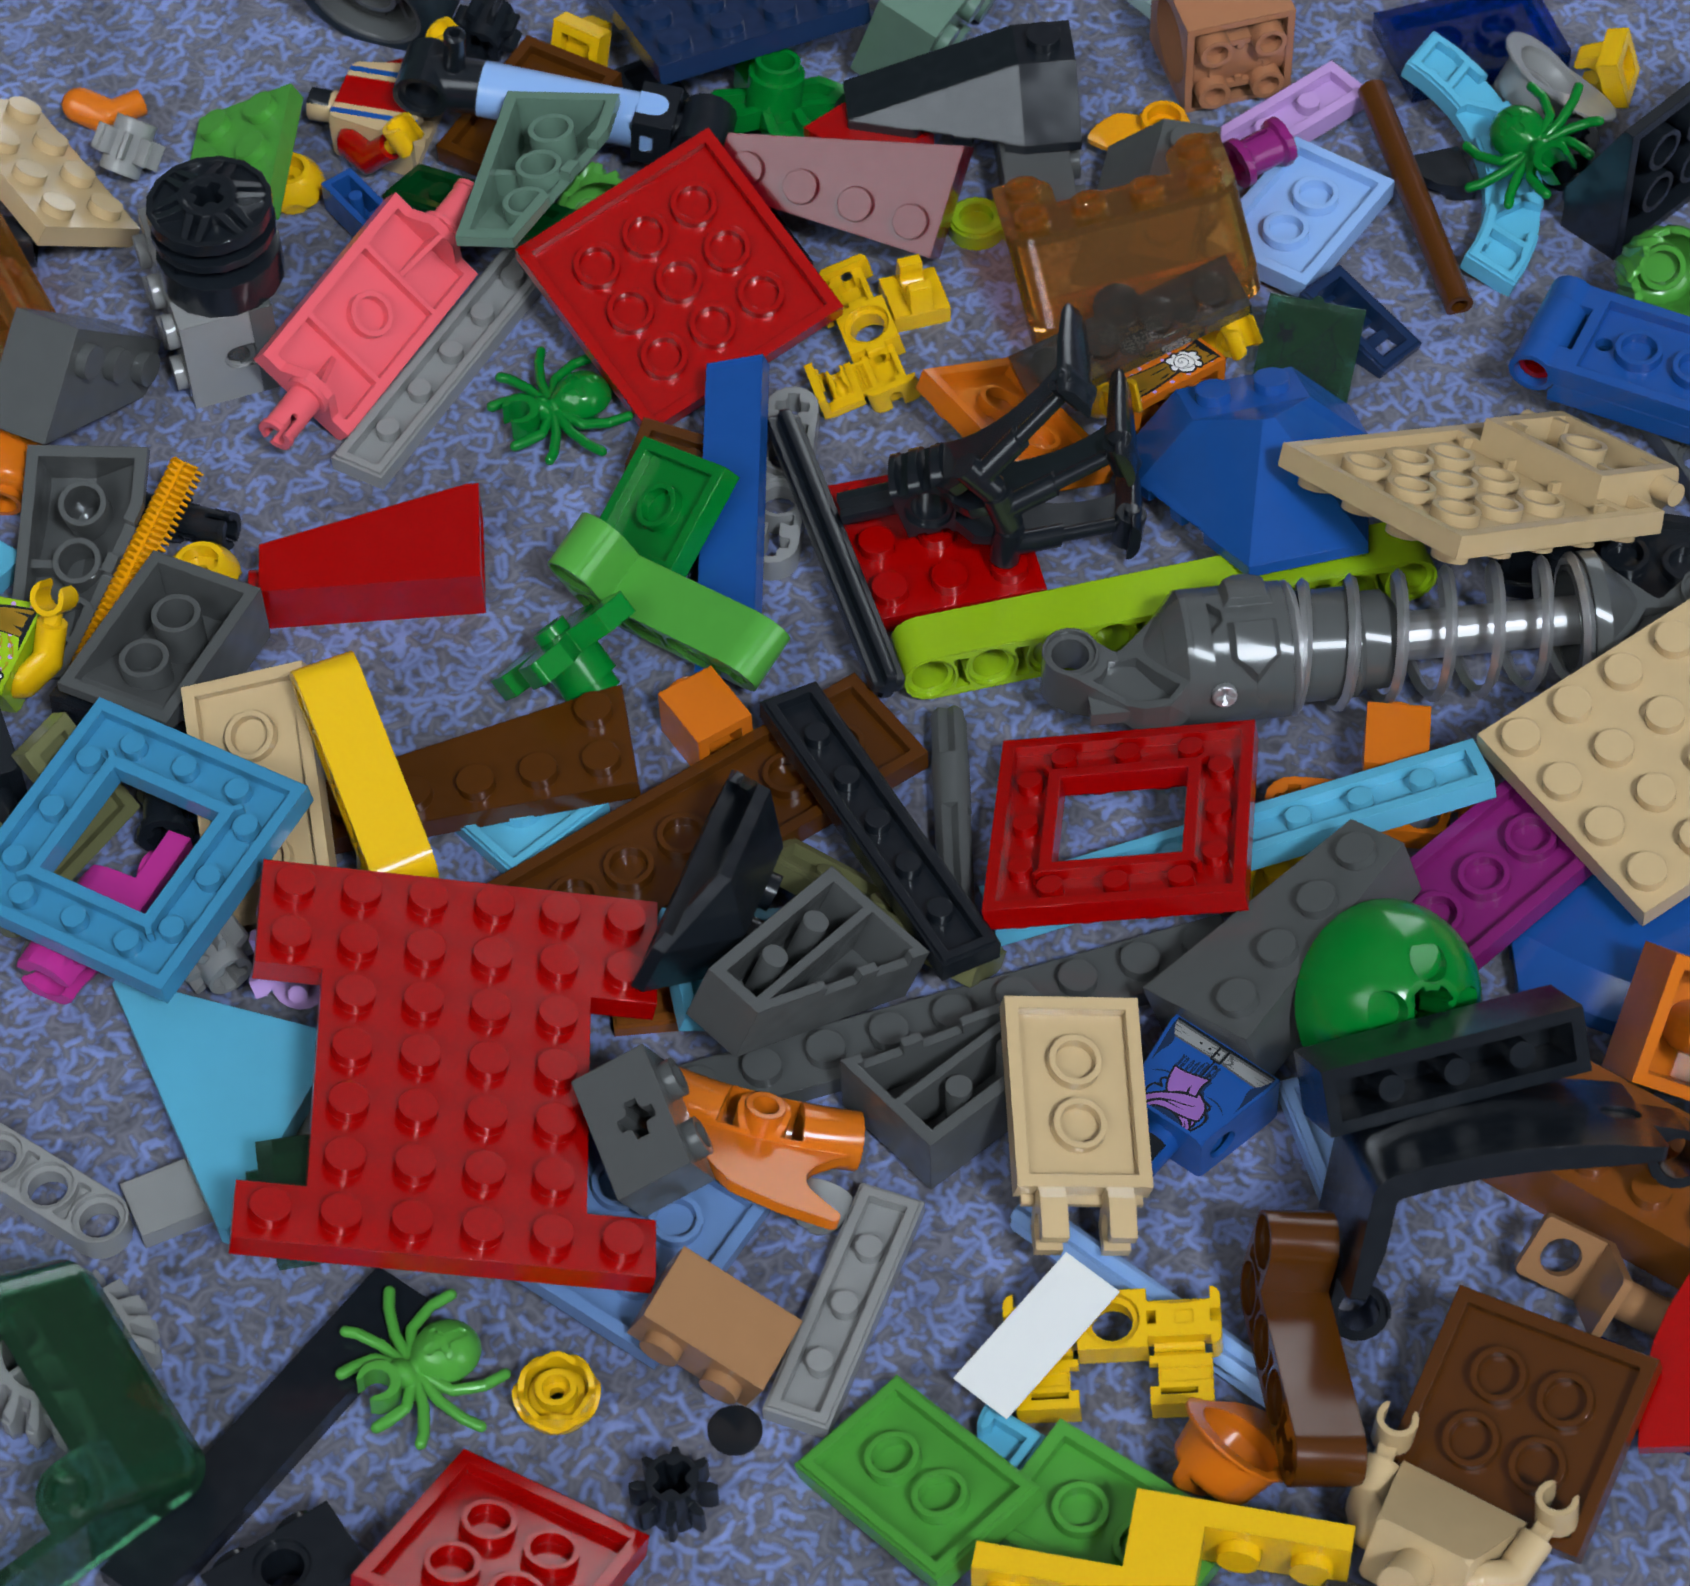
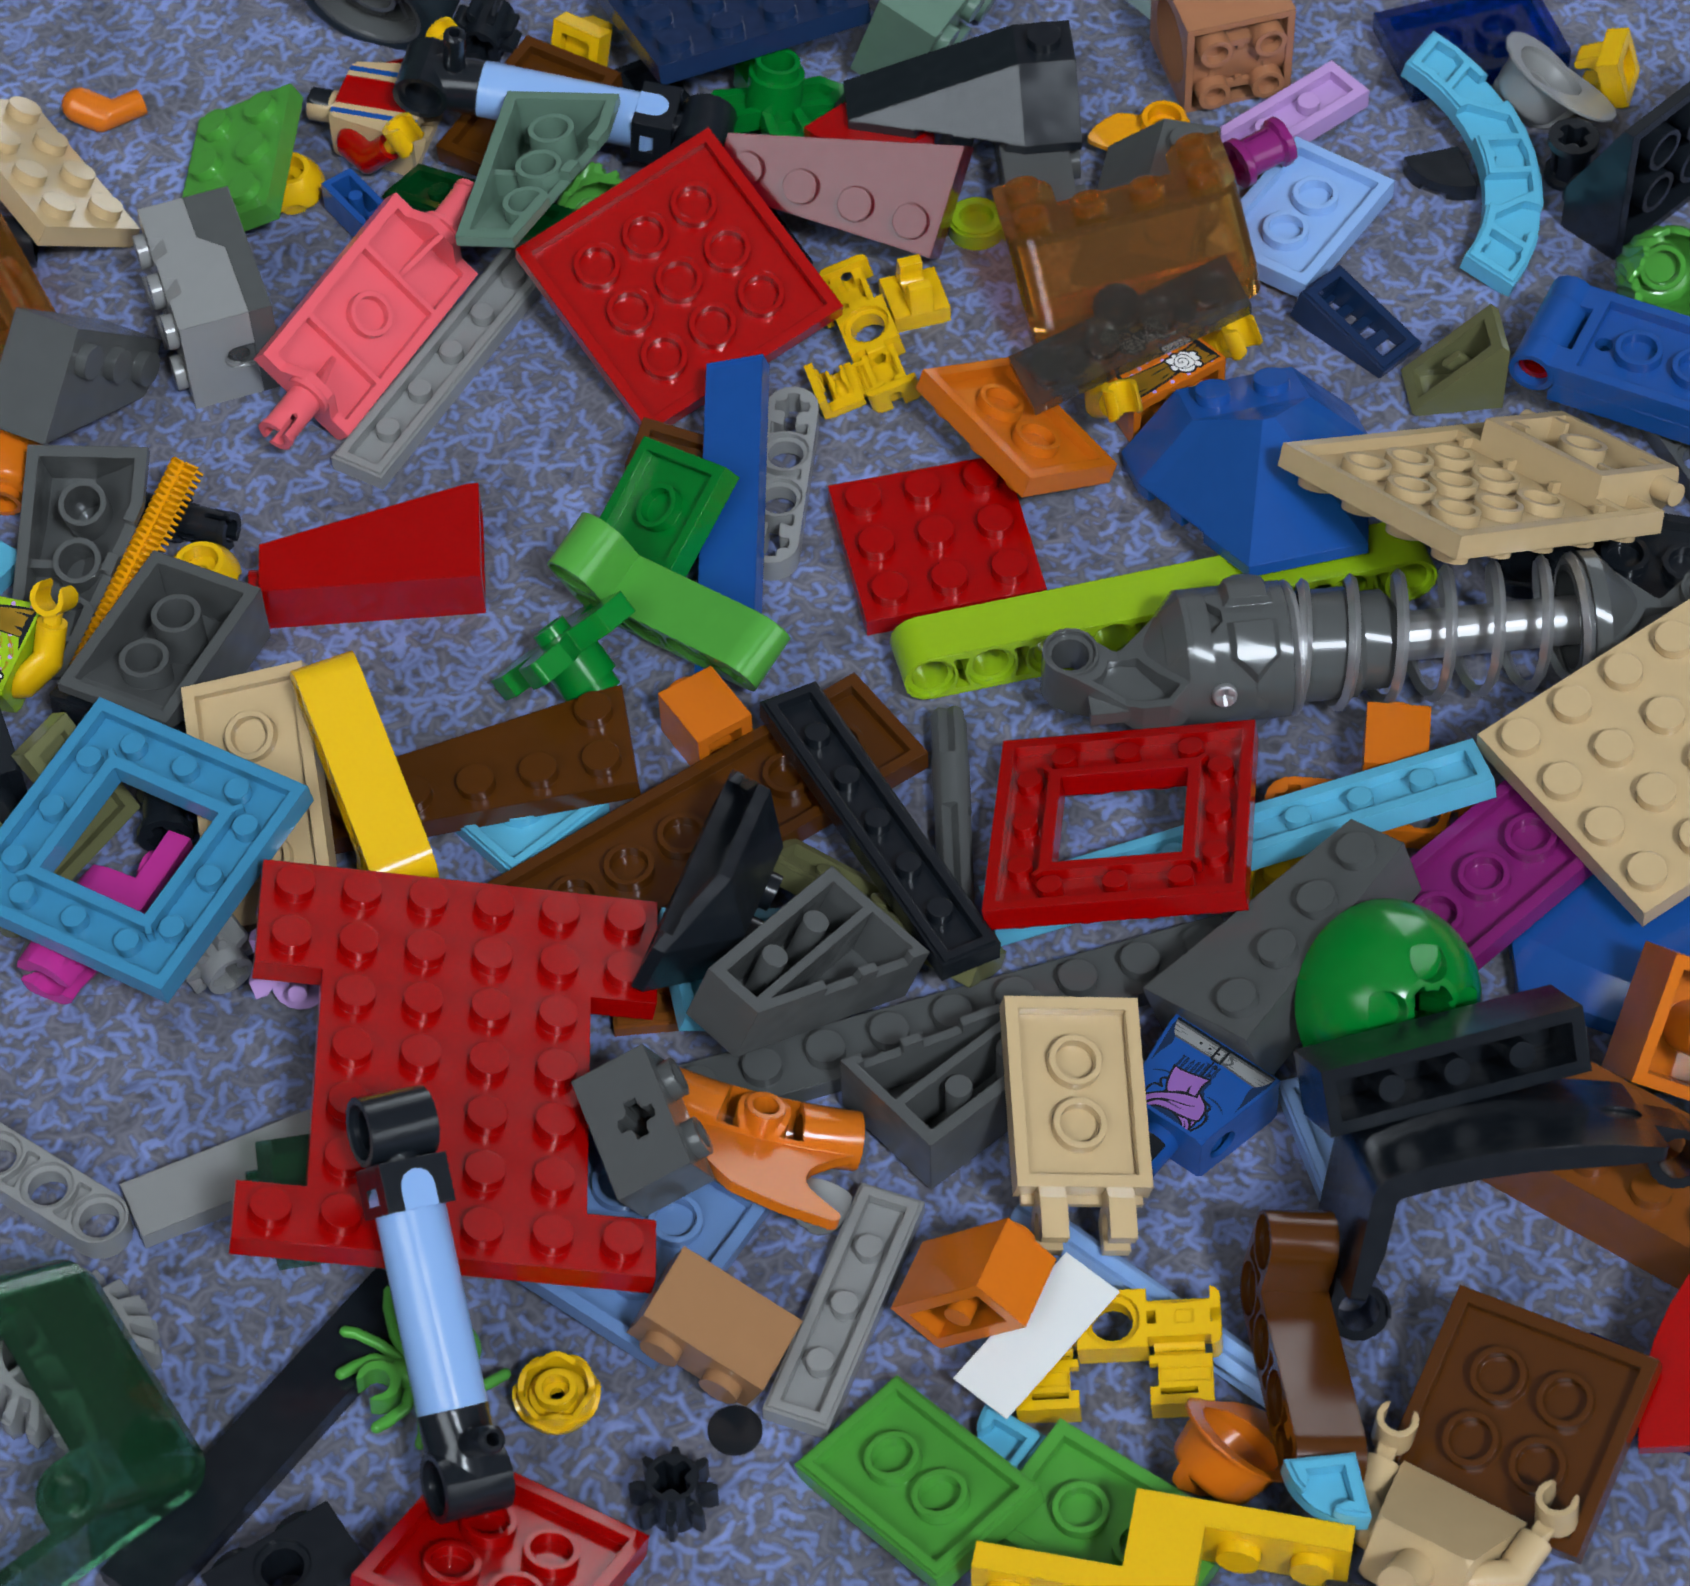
(128, 146): light grey gear -> none
(215, 236): black wheel -> none
(223, 1083): medium azure tile -> none
(407, 1192): none -> piece
(565, 405): green animal -> none
(835, 554): black axle -> none
(974, 1283): none -> orange brick
(1001, 501): black piece -> none
(1313, 339): clear green piece -> none
(1329, 1488): none -> medium azure tile
(1415, 197): reddish brown piece -> none
(1462, 369): none -> olive slope
(1532, 144): green animal -> none
(1595, 1282): medium nougat bracket -> none

